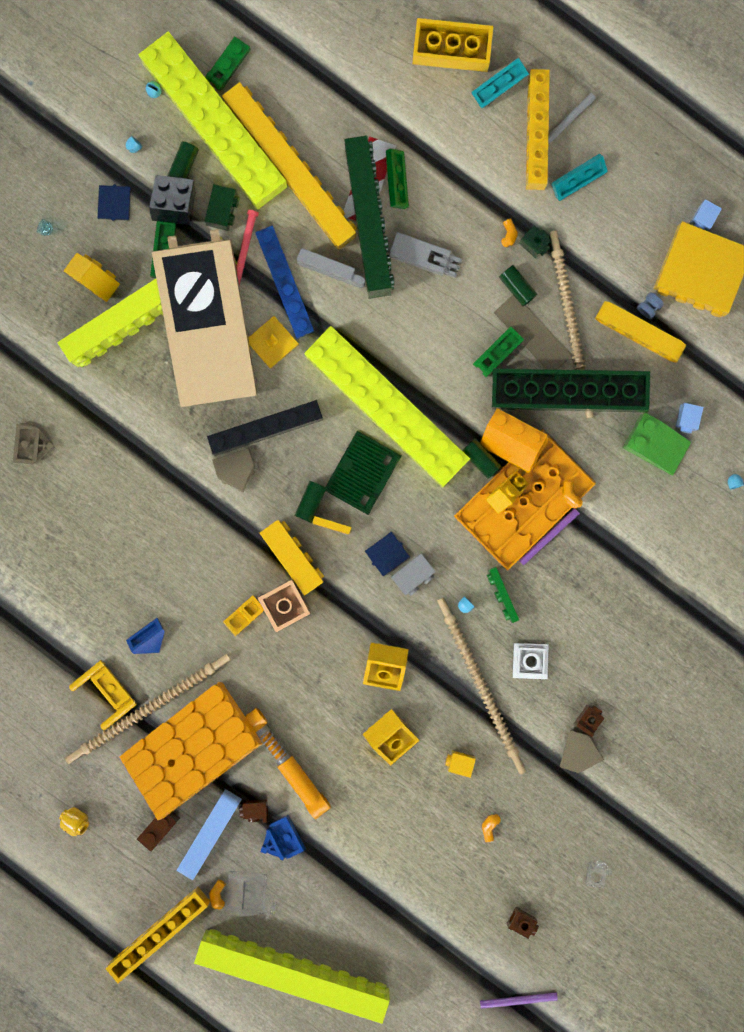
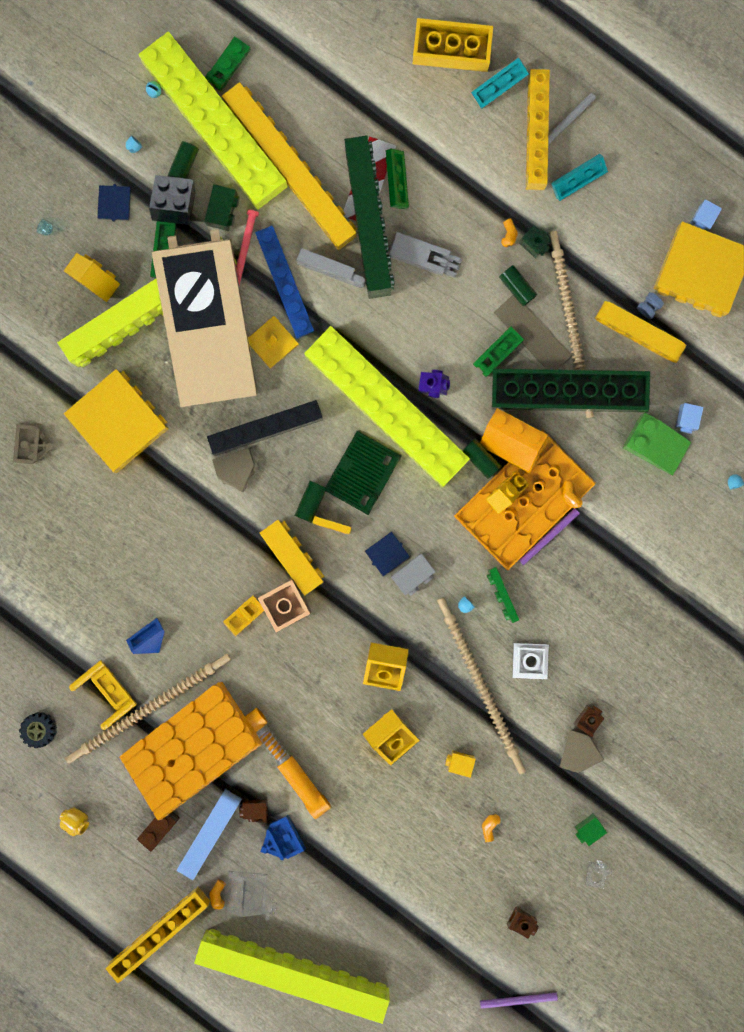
(30, 730): none -> black wheel
(116, 420): none -> yellow brick
(434, 383): none -> dark purple brick
(590, 830): none -> green brick

